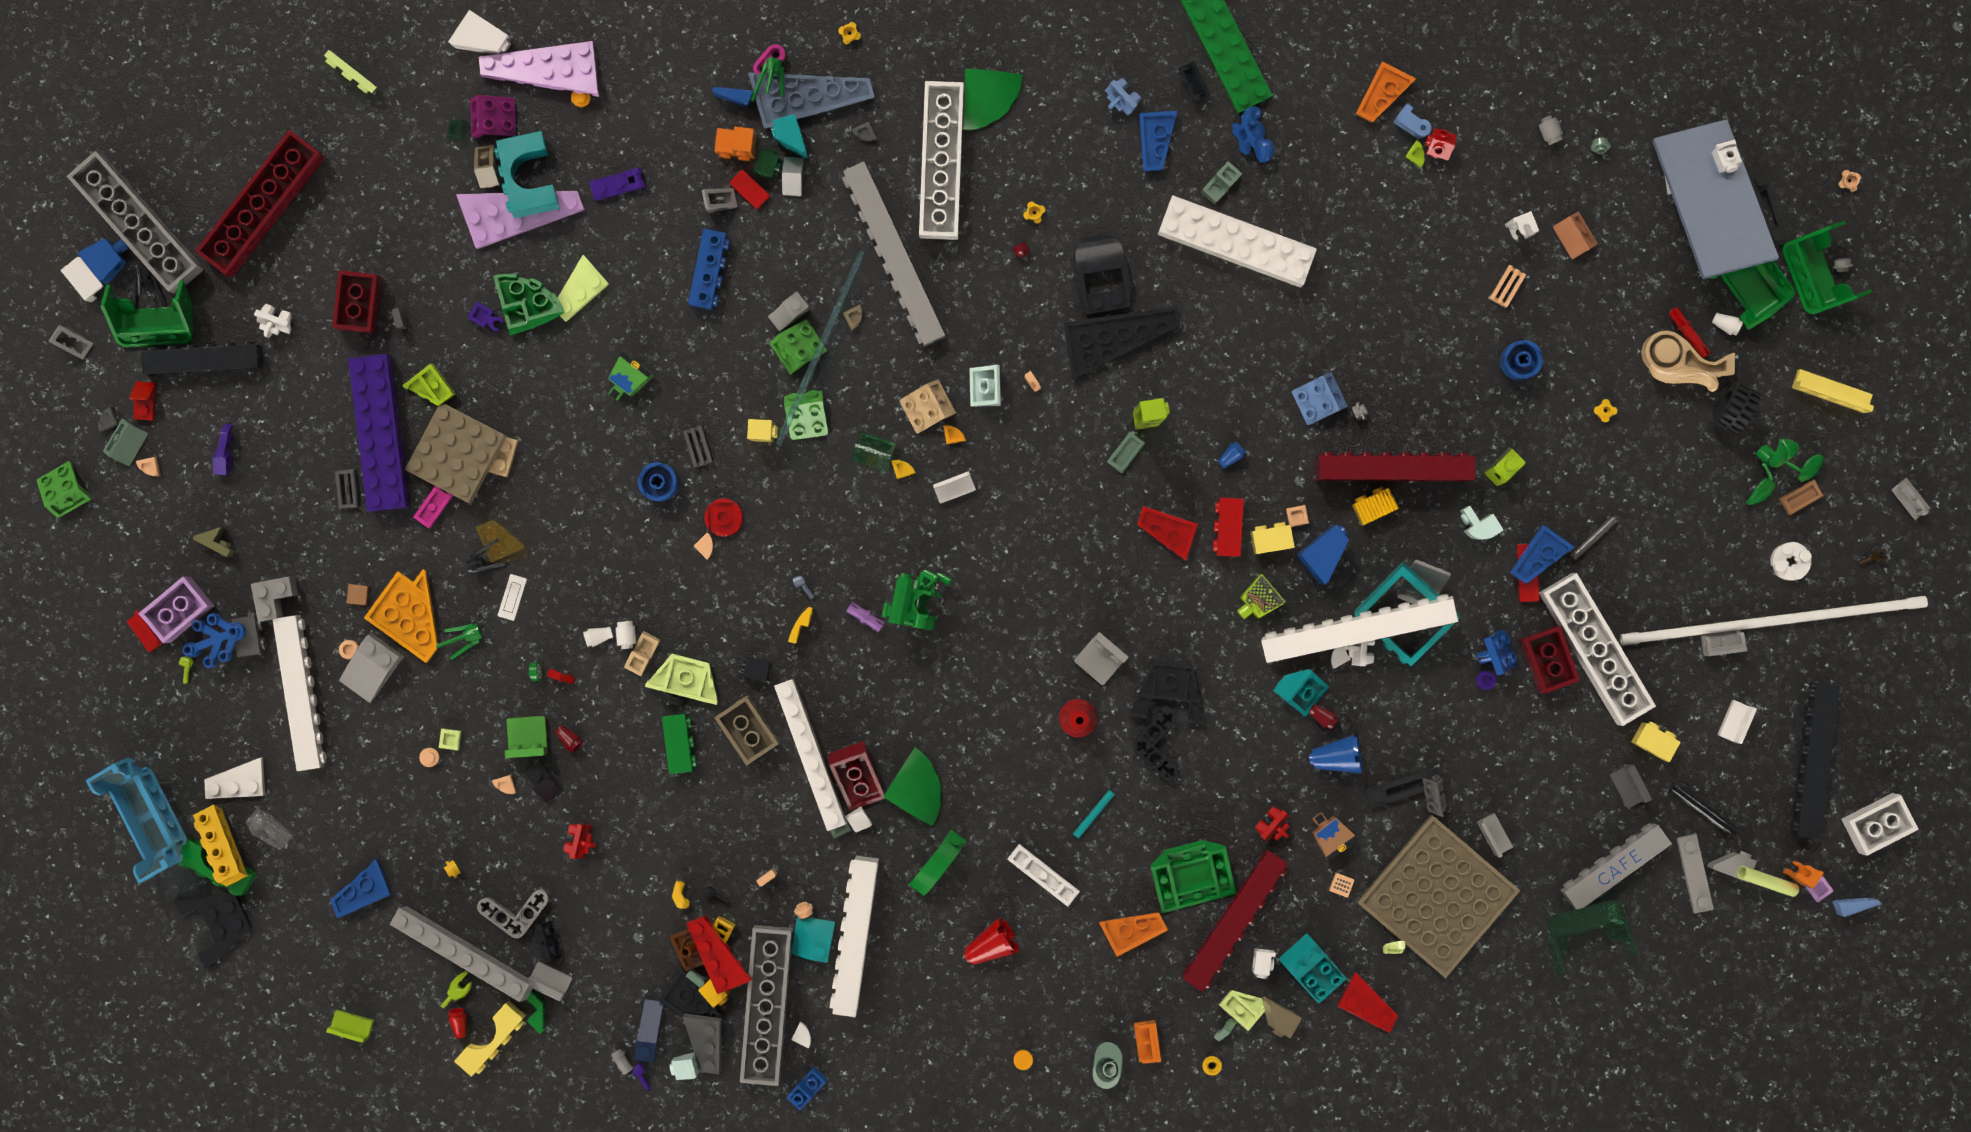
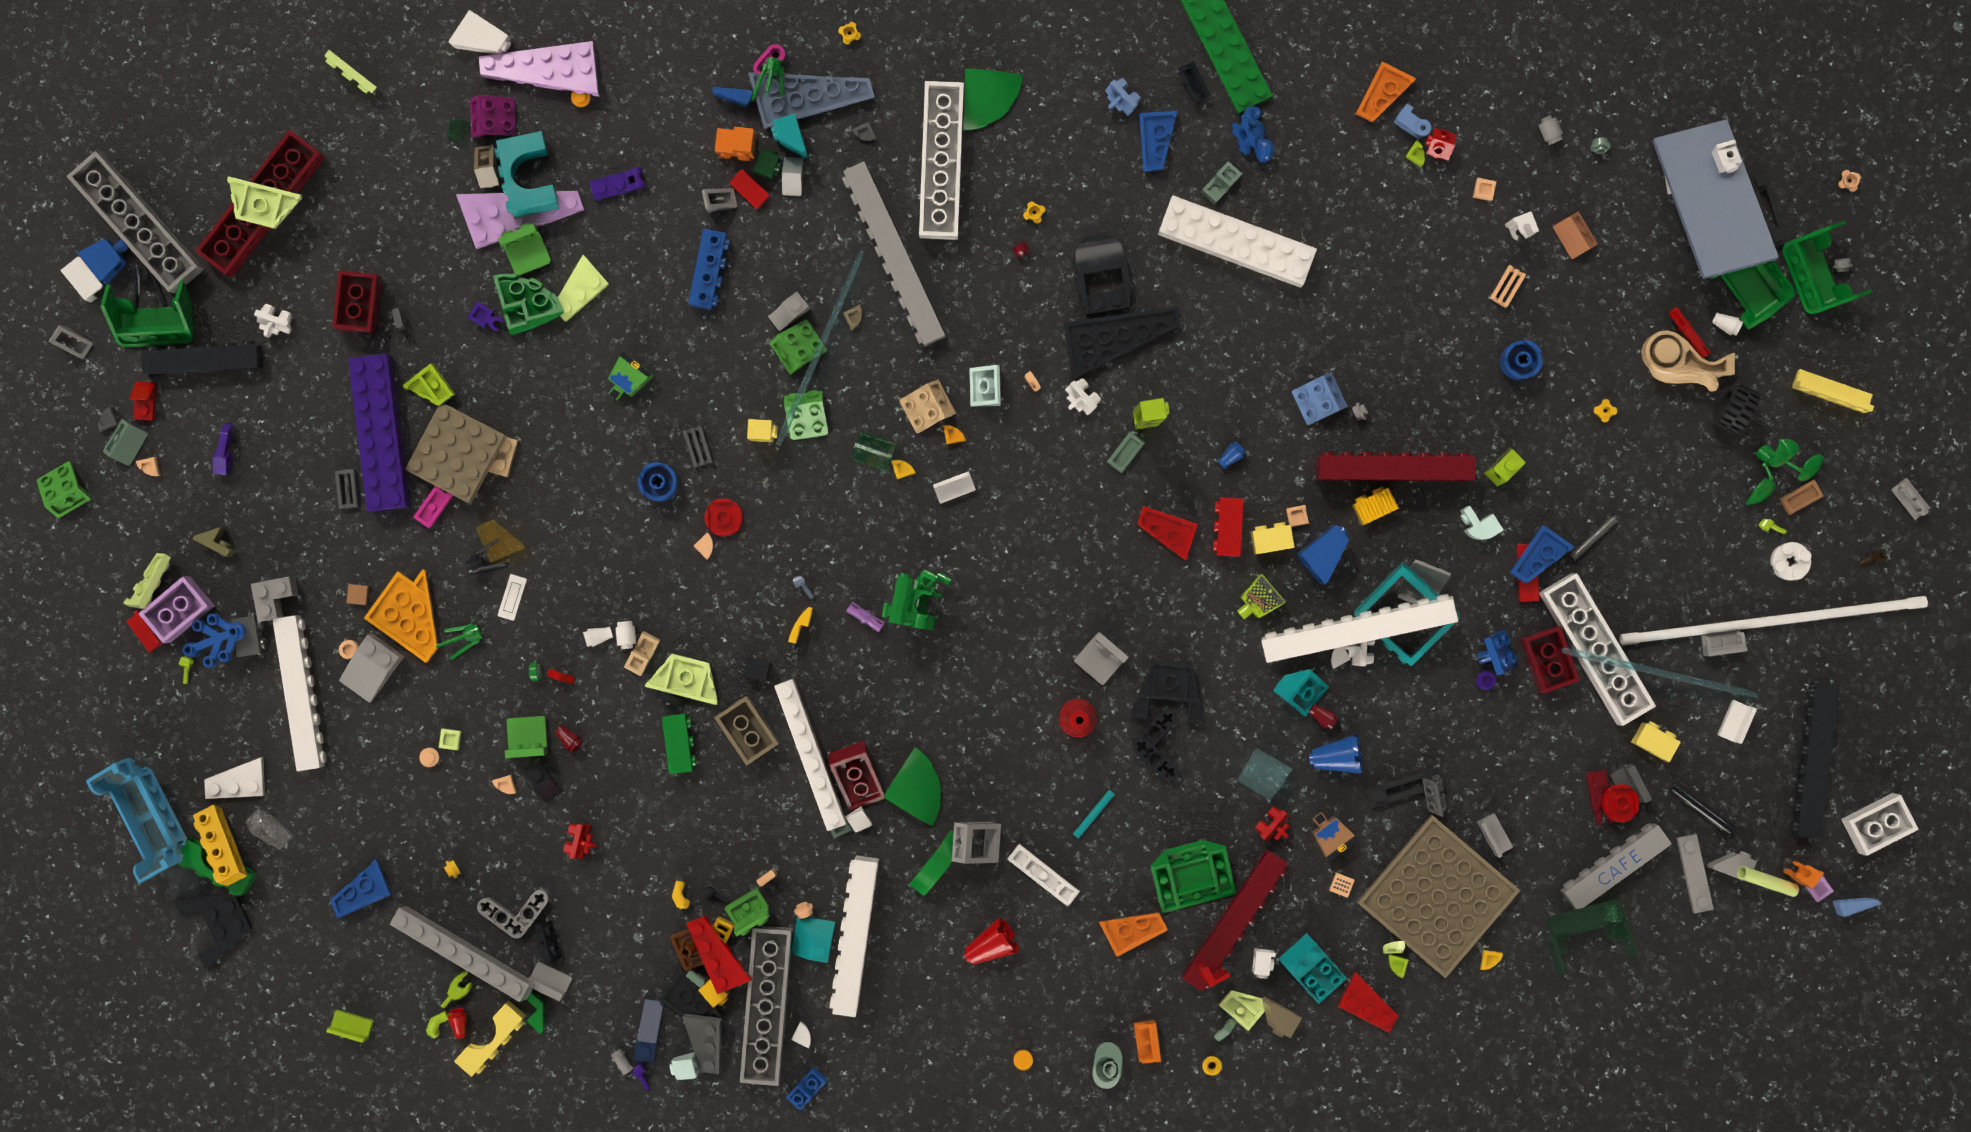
(145, 588): none -> yellowish green wing
(261, 203): none -> yellowish green wing
(433, 1025): none -> lime arm
(525, 249): none -> bright green bracket
(748, 911): none -> bright green bracket
(964, 832): none -> light grey window
(1080, 399): none -> white hips
(1209, 978): none -> red panel
(1264, 774): none -> clear light blue slope
(1398, 965): none -> lime tile
(1484, 189): none -> light nougat tile
(1490, 959): none -> yellow tile
(1597, 785): none -> dark red hinge
(1620, 803): none -> red tile
(1658, 672): none -> clear light blue piece
(1766, 524): none -> lime hand

